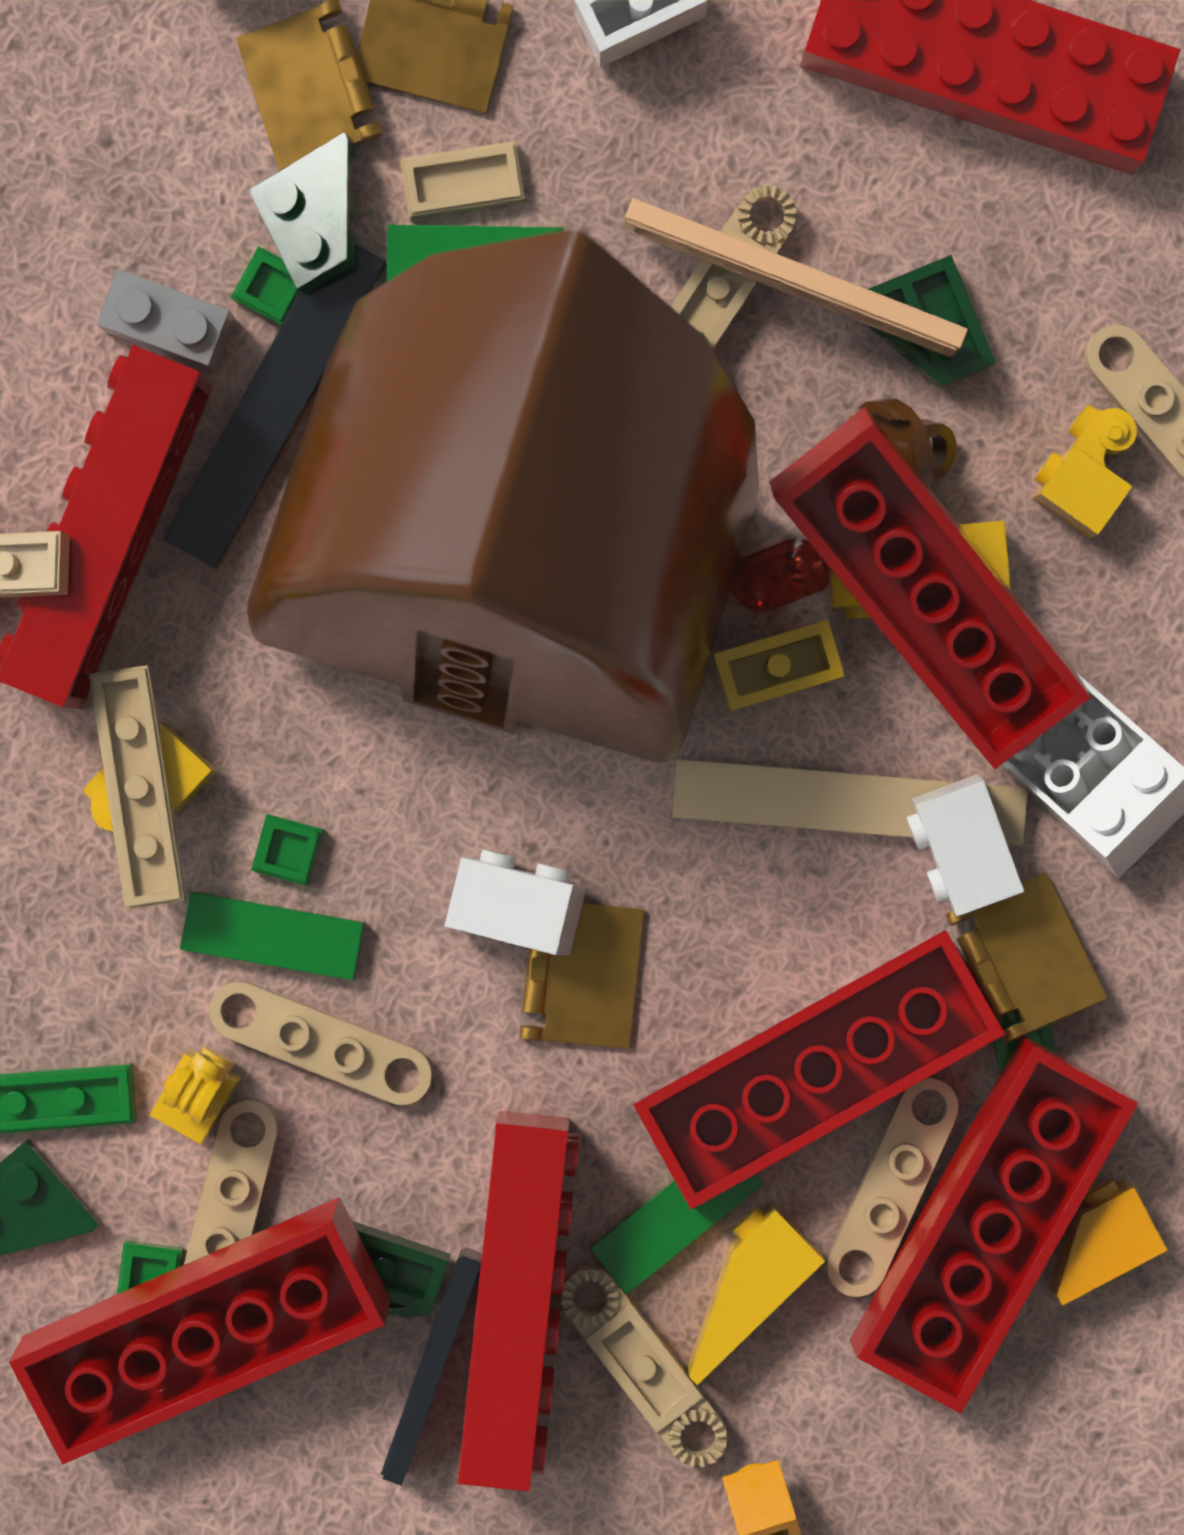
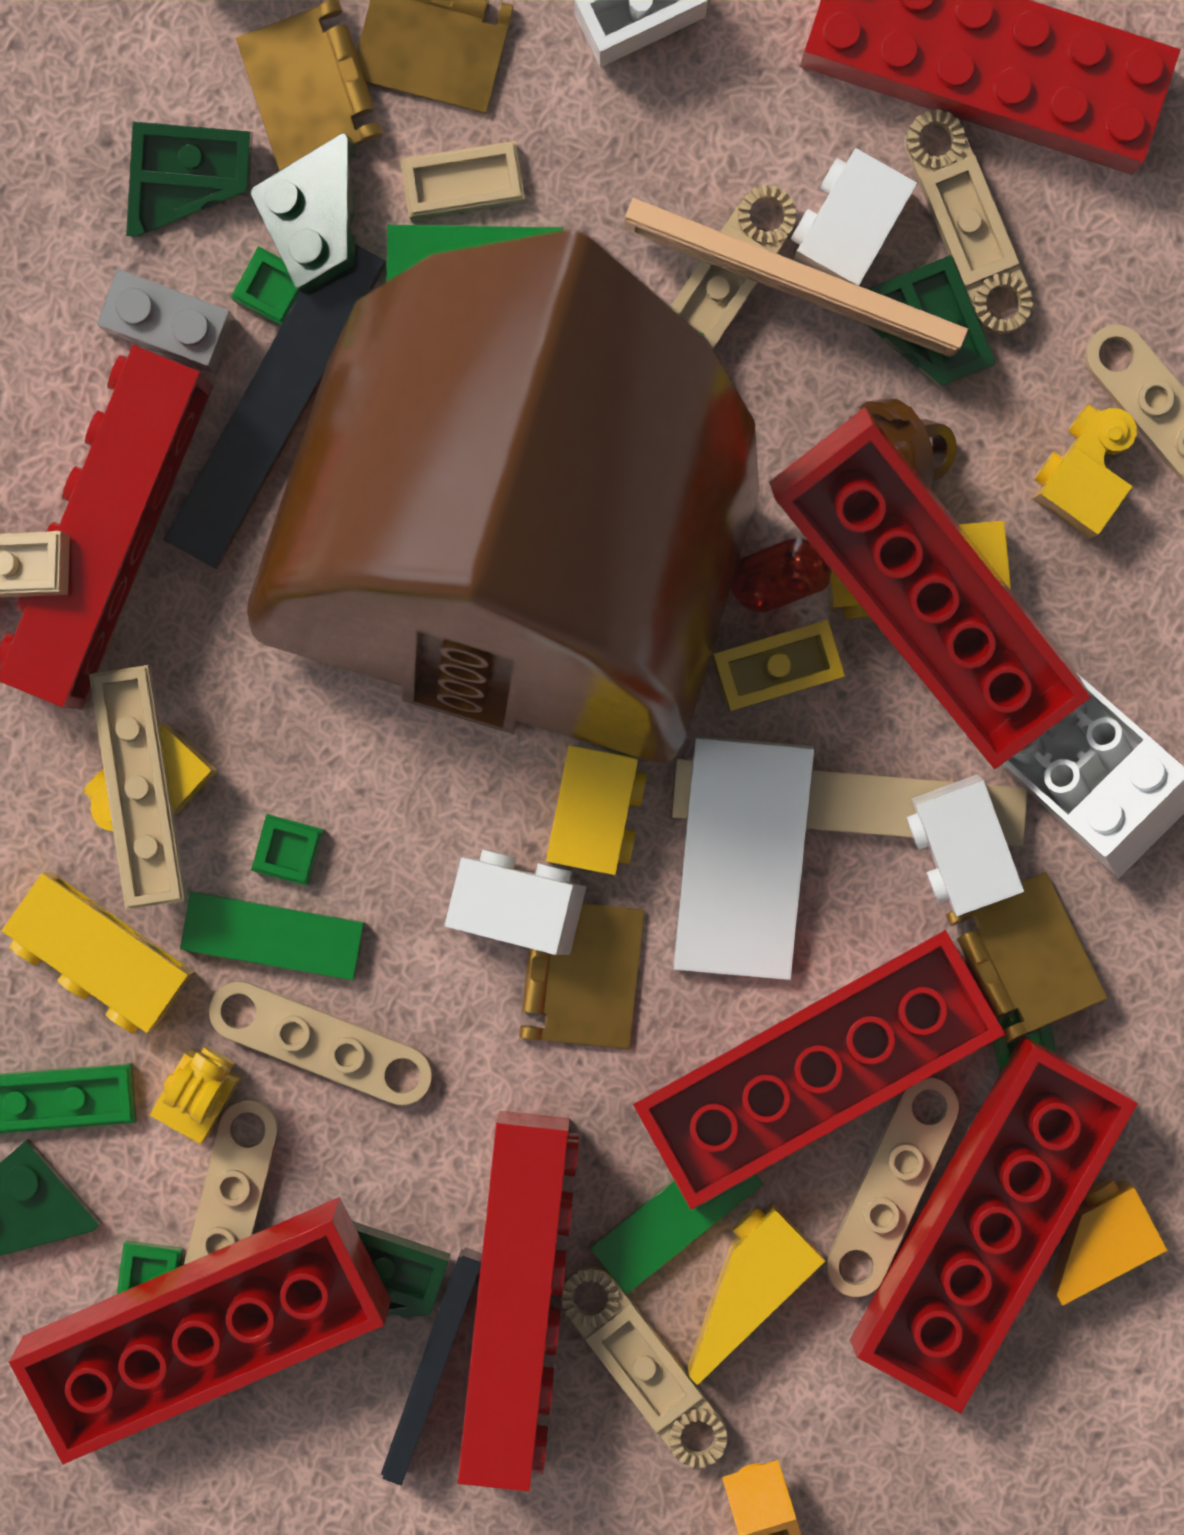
(96, 953): none -> yellow brick
(183, 172): none -> dark green wing
(594, 810): none -> yellow brick
(743, 857): none -> white tile
(854, 218): none -> white brick
(968, 221): none -> tan plate

